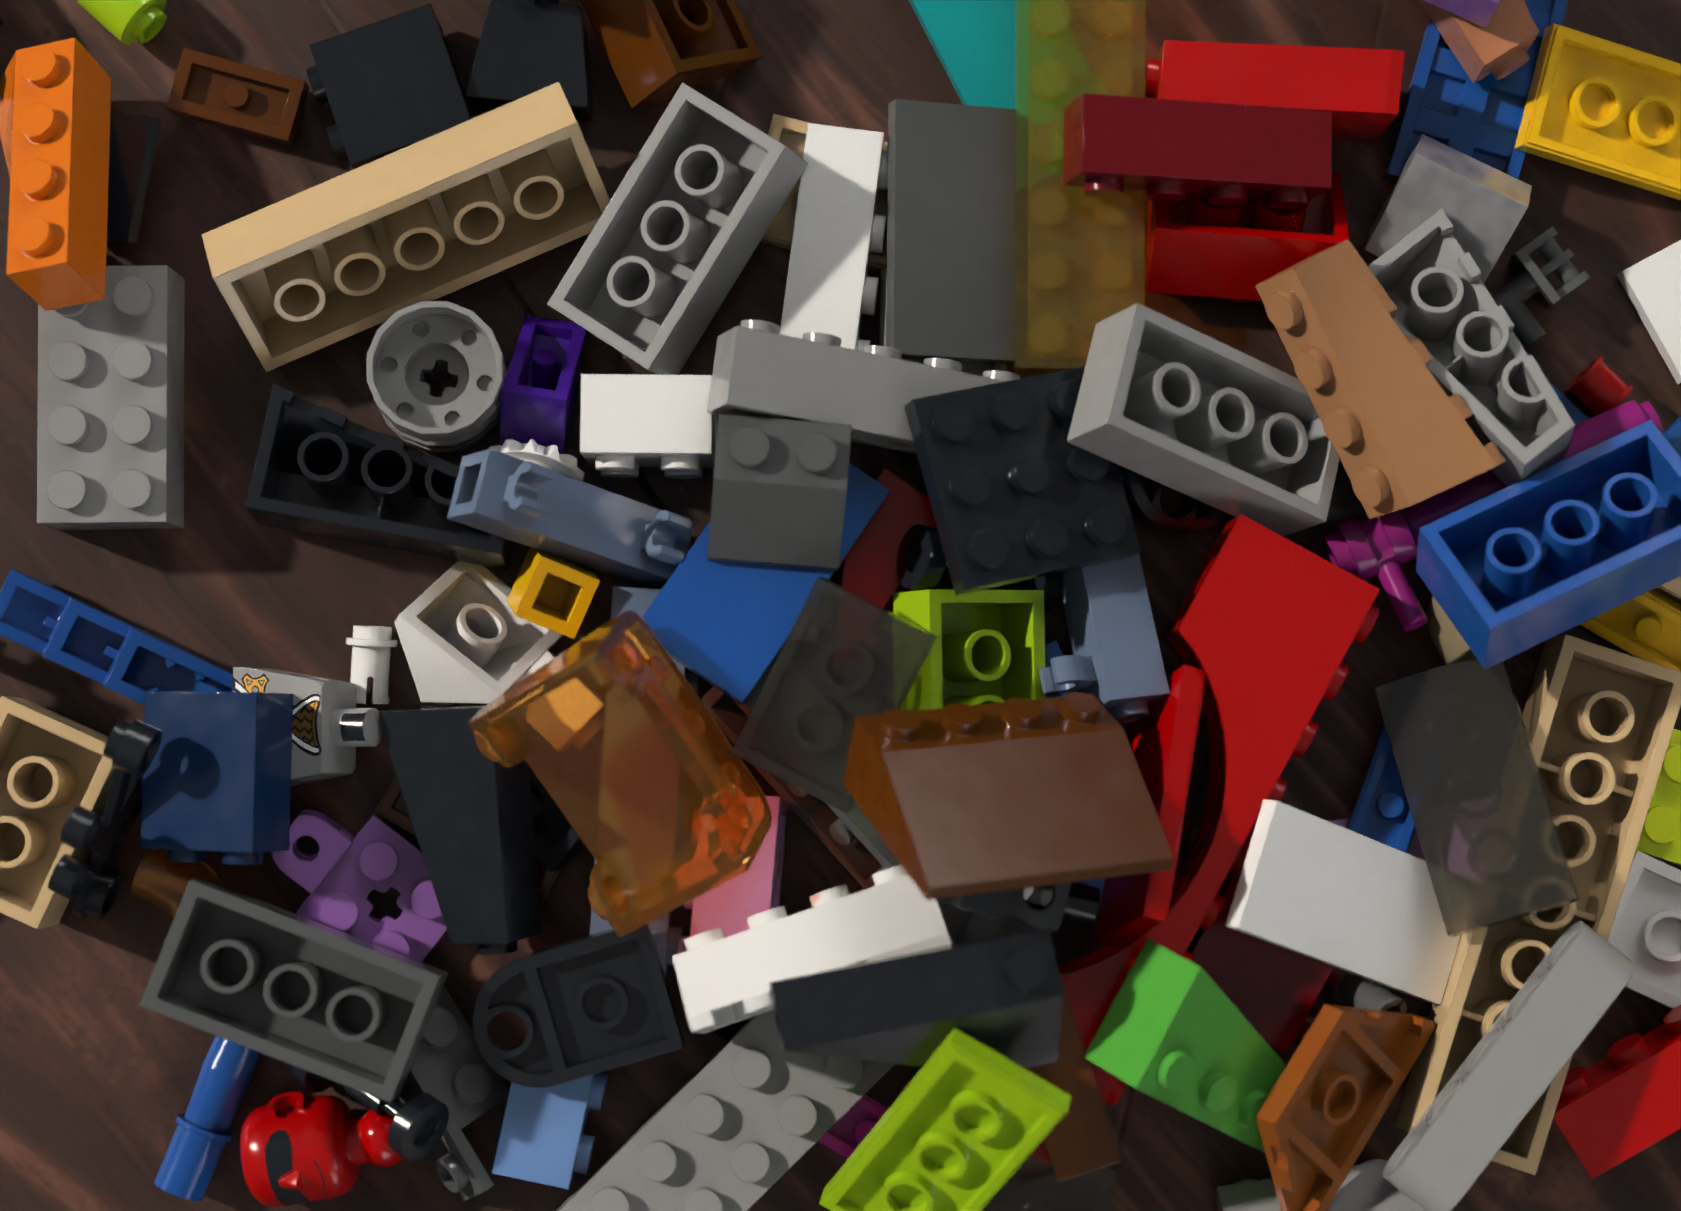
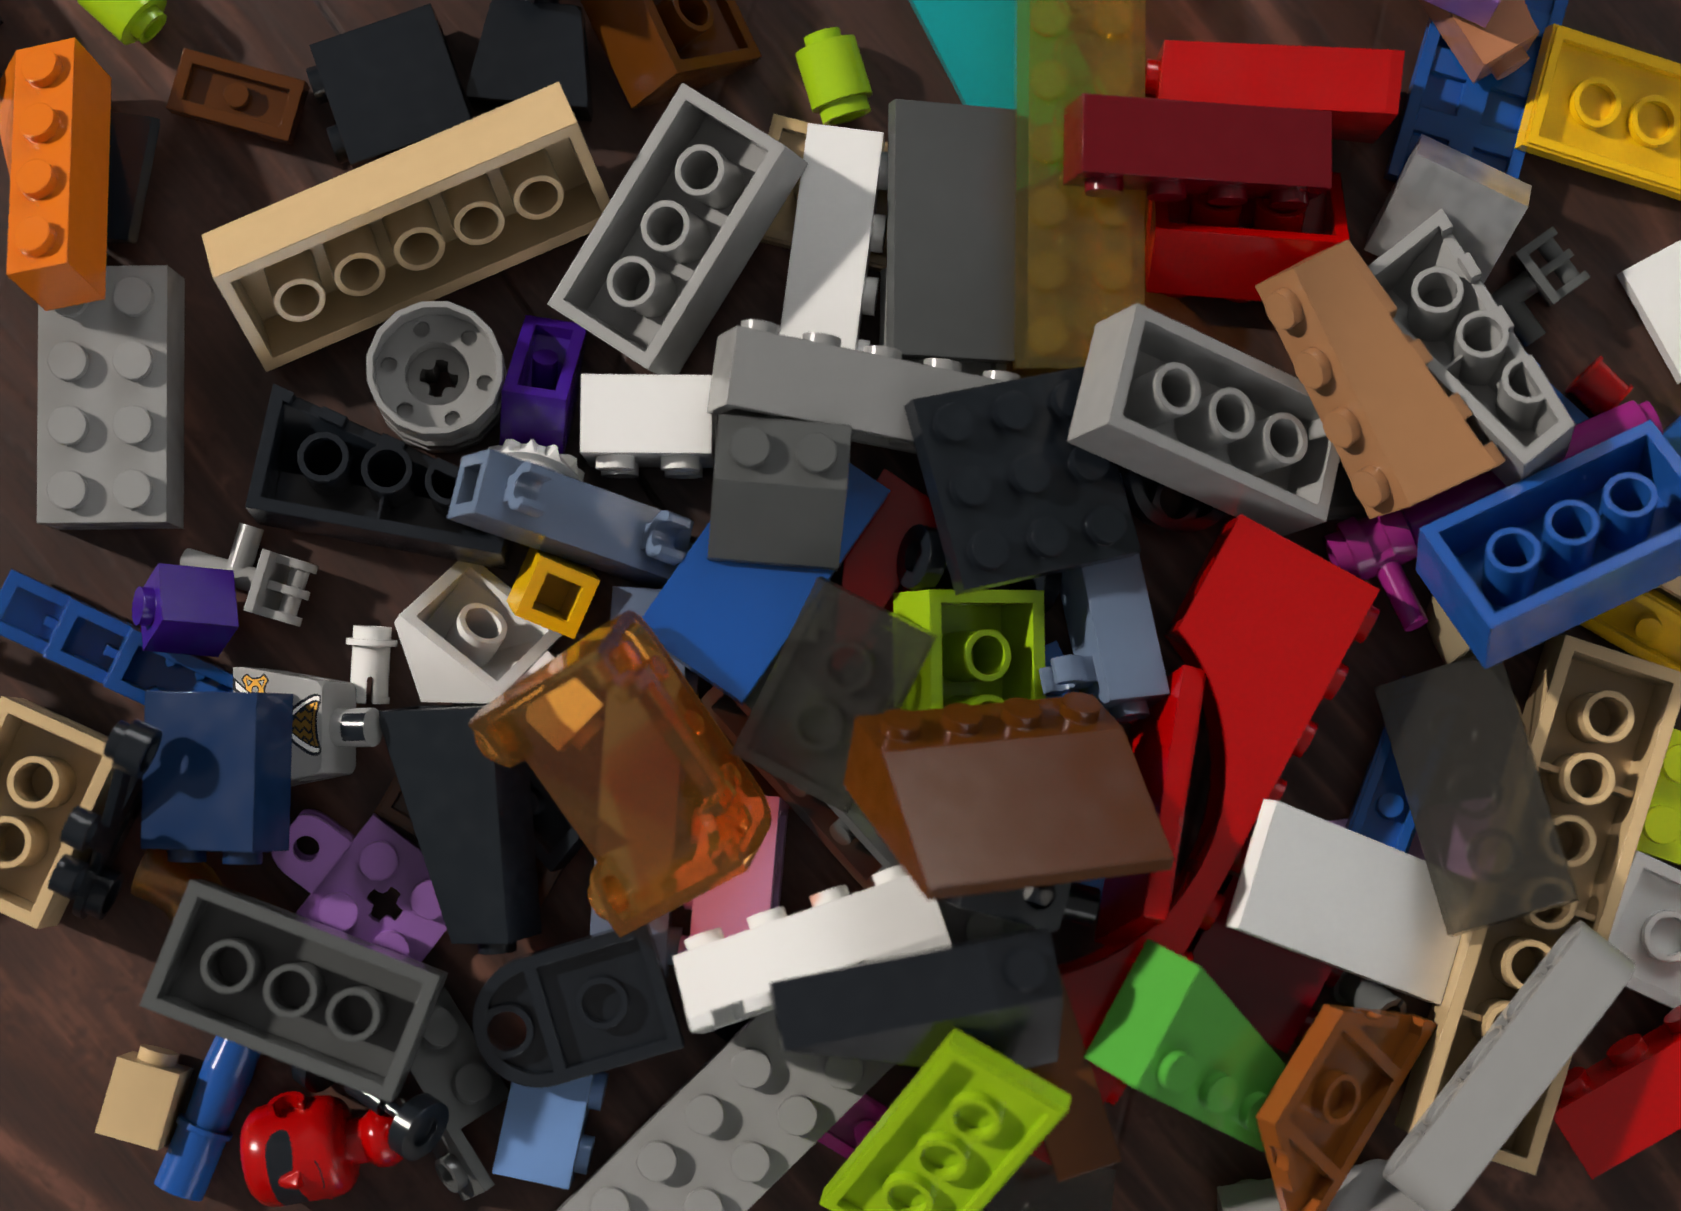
(144, 1097): none -> tan brick
(186, 610): none -> dark purple brick
(273, 585): none -> light grey arm
(834, 76): none -> lime brick

